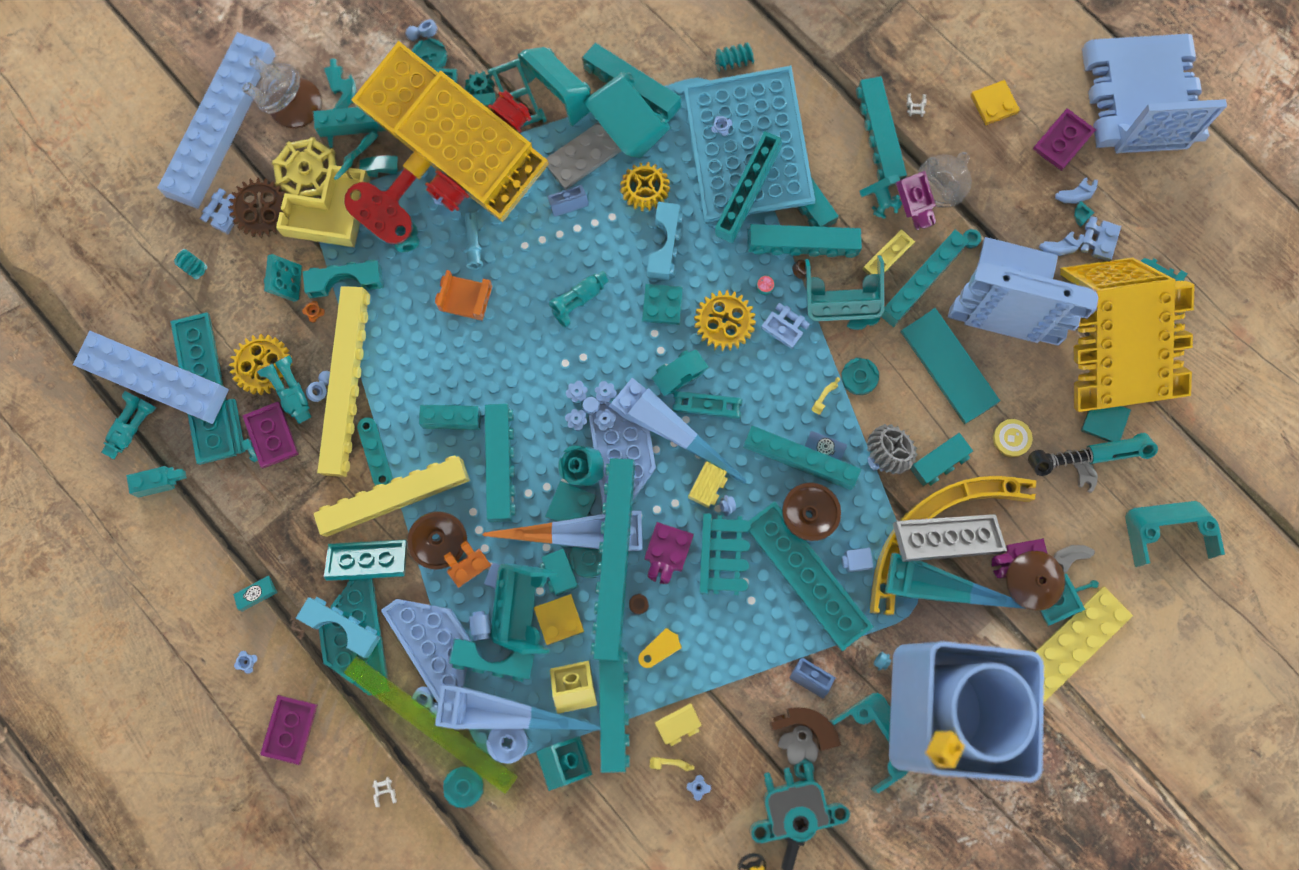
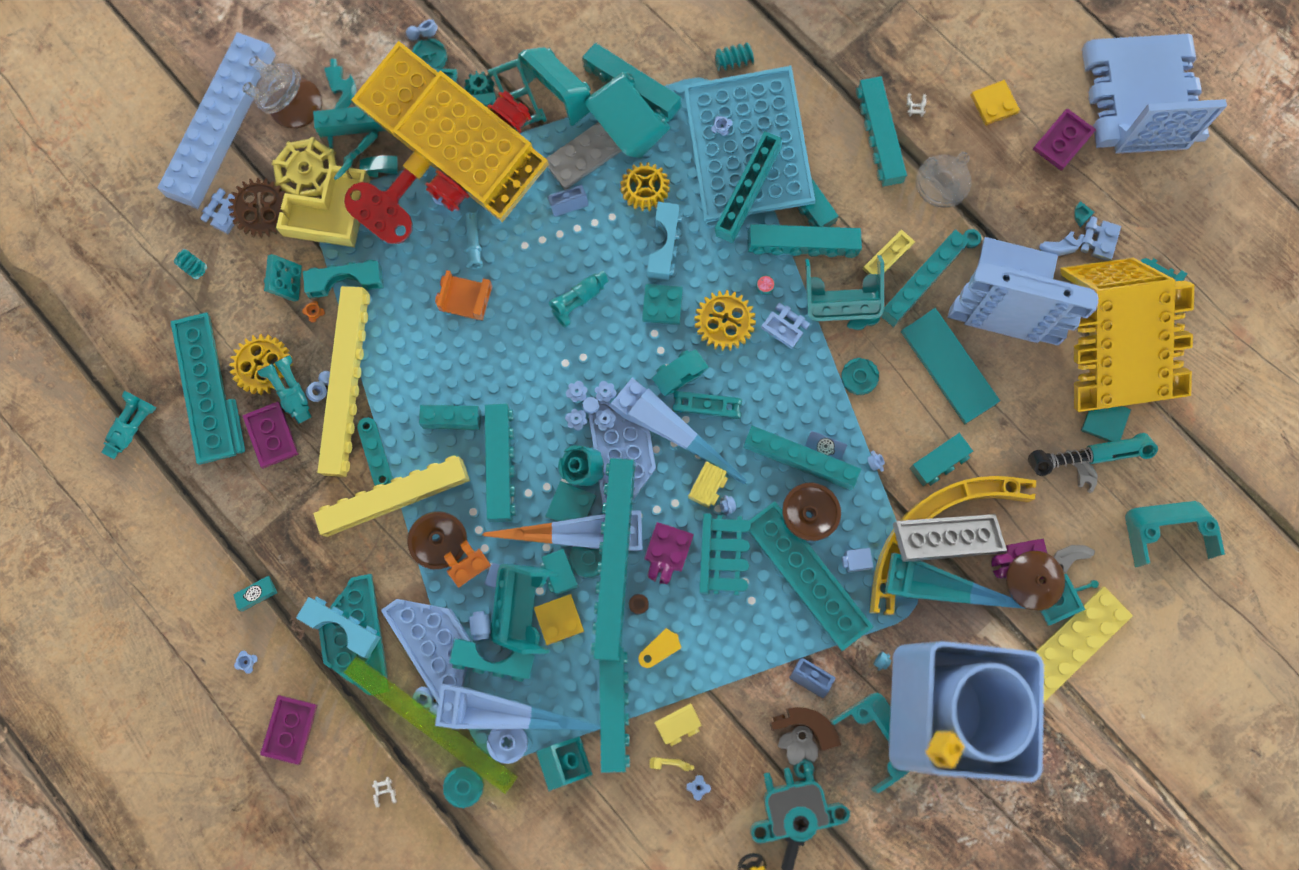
(151, 377): light blue brick -> none
(154, 481): teal hinge -> none
(247, 445): teal tile -> none
(365, 560): plate -> none
(410, 243): teal piece -> none
(573, 687): light yellow slope -> none
(799, 269): reddish brown tile -> none
(818, 406): light yellow piece -> none
(883, 195): teal piece -> none
(891, 449): light grey gear -> none
(917, 200): magenta plate -> none
(1012, 438): light yellow tile -> none
(1081, 193): light blue piece -> none

